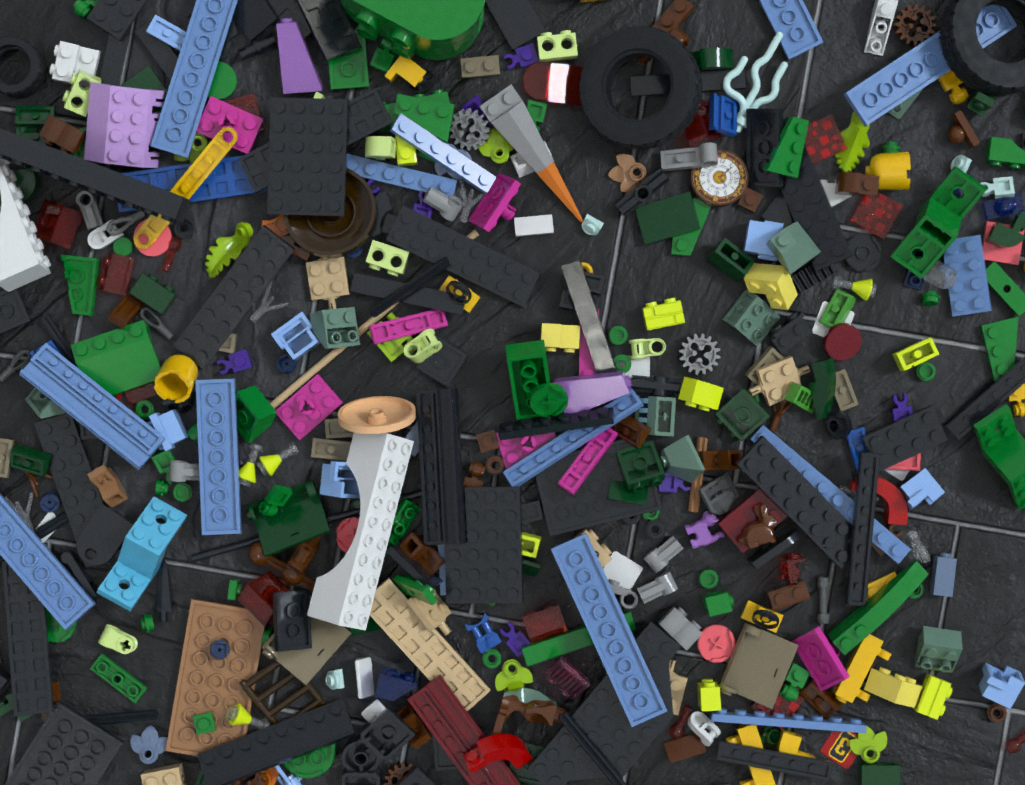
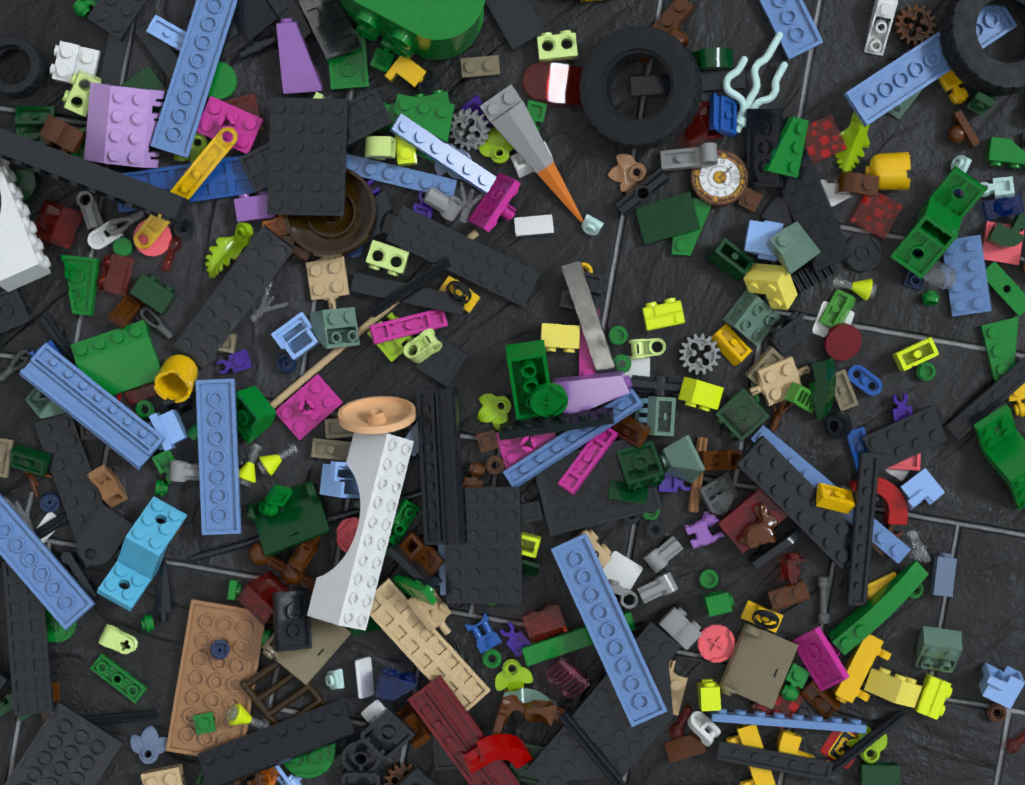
(182, 492): green plate -> none
(252, 208): none -> medium lavender brick
(492, 412): none -> lime plate
(524, 56): dark purple plate -> none
(731, 345): none -> yellow slope
(770, 736): dark green plate -> none
(834, 498): none -> yellow slope
(865, 377): none -> blue plate
(867, 741): none -> black axle
(890, 147): green plate -> none

